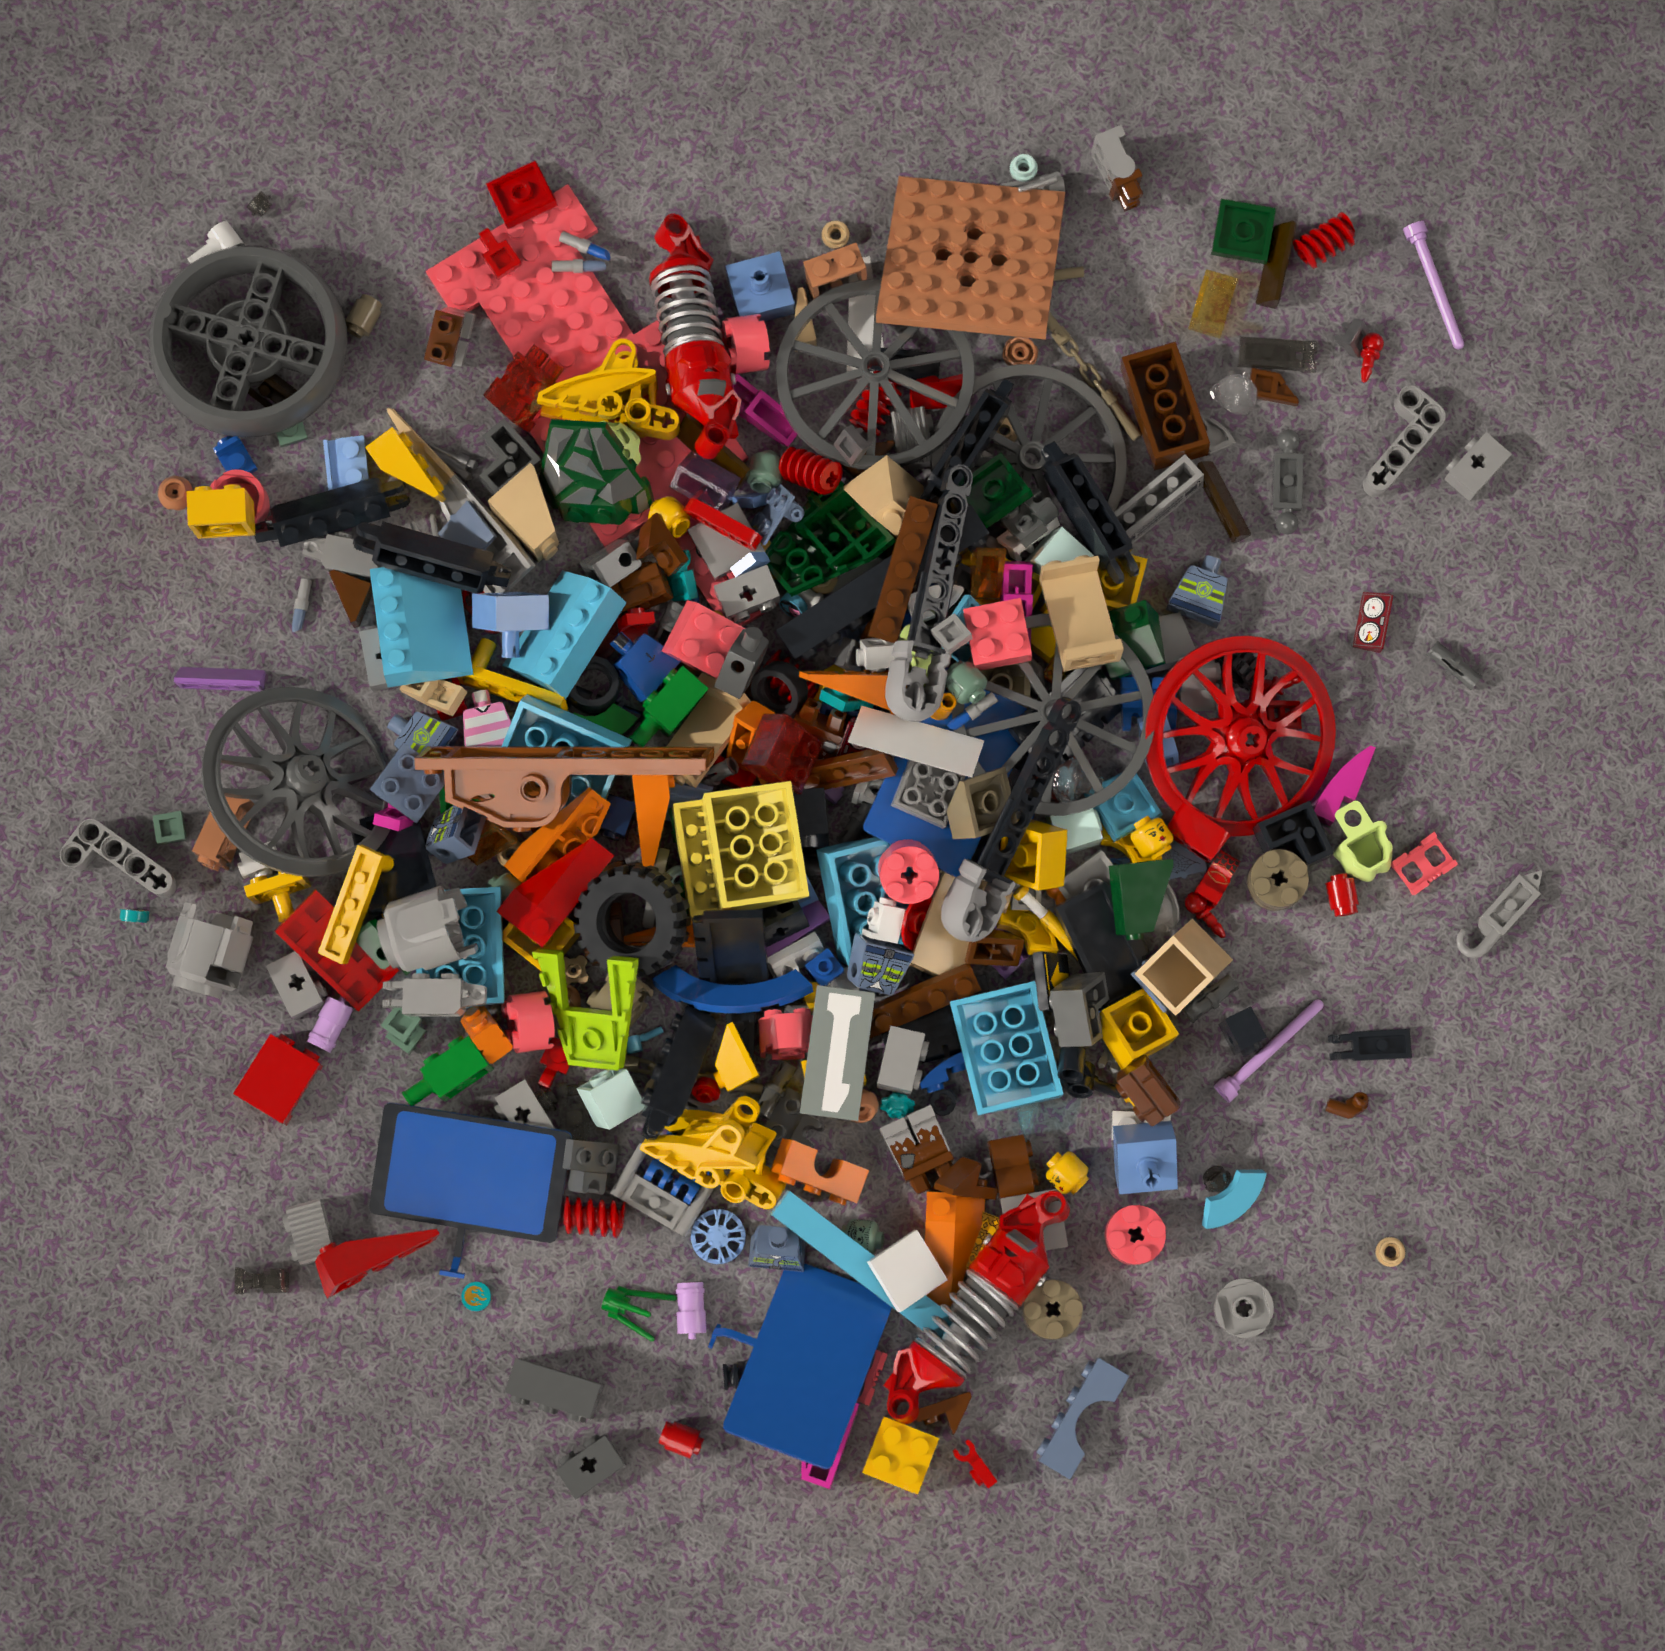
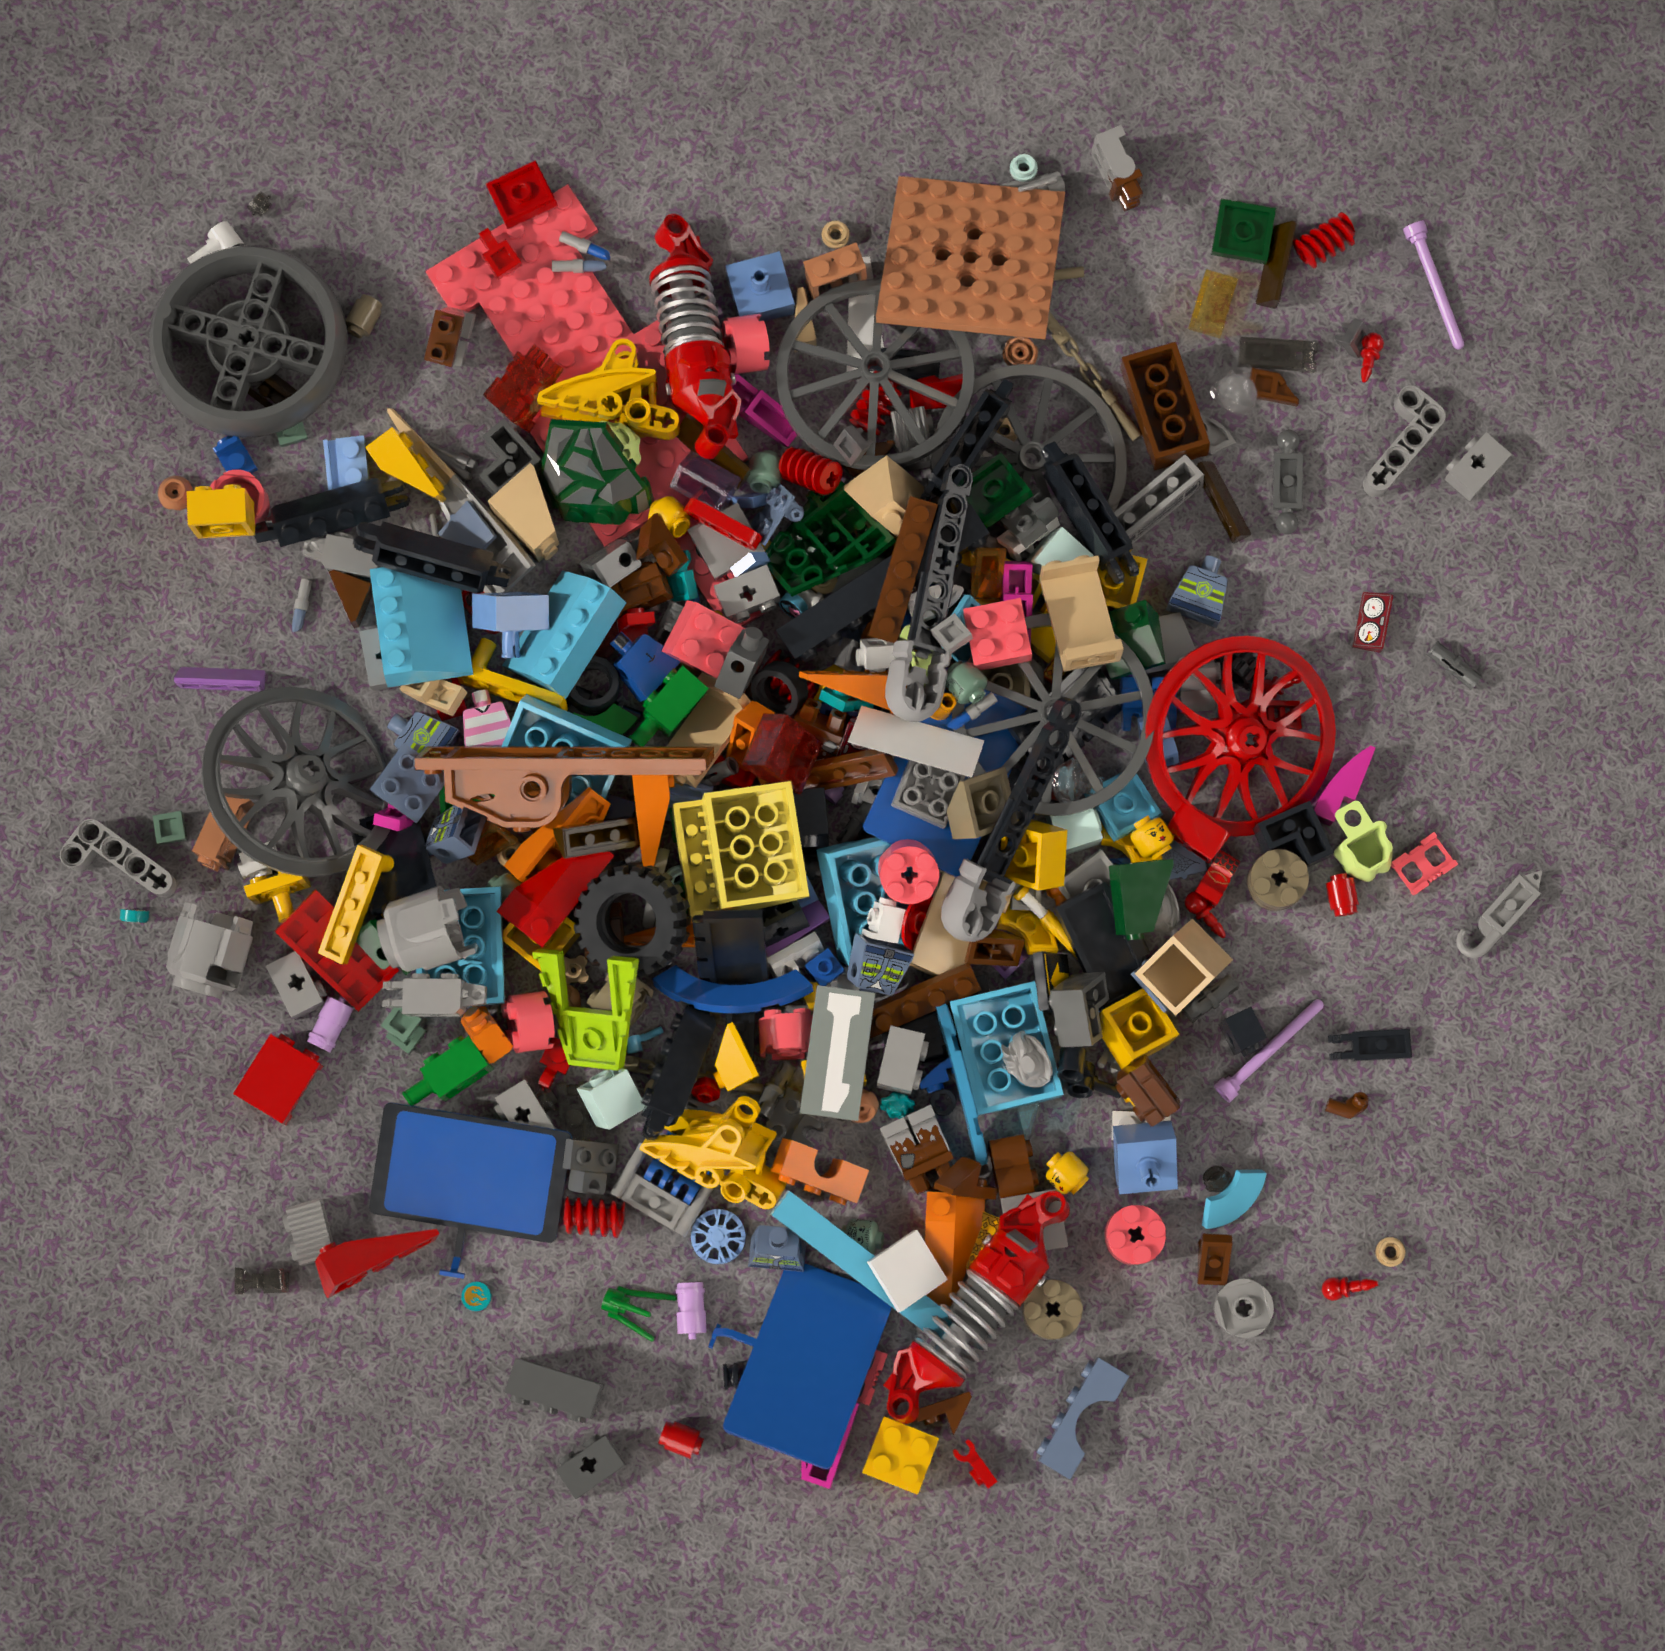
(597, 836): none -> dark brown slope
(963, 1084): none -> dark azure tile
(1027, 1060): none -> light grey hat
(1214, 1259): none -> reddish brown slope
(1335, 1289): none -> red bar

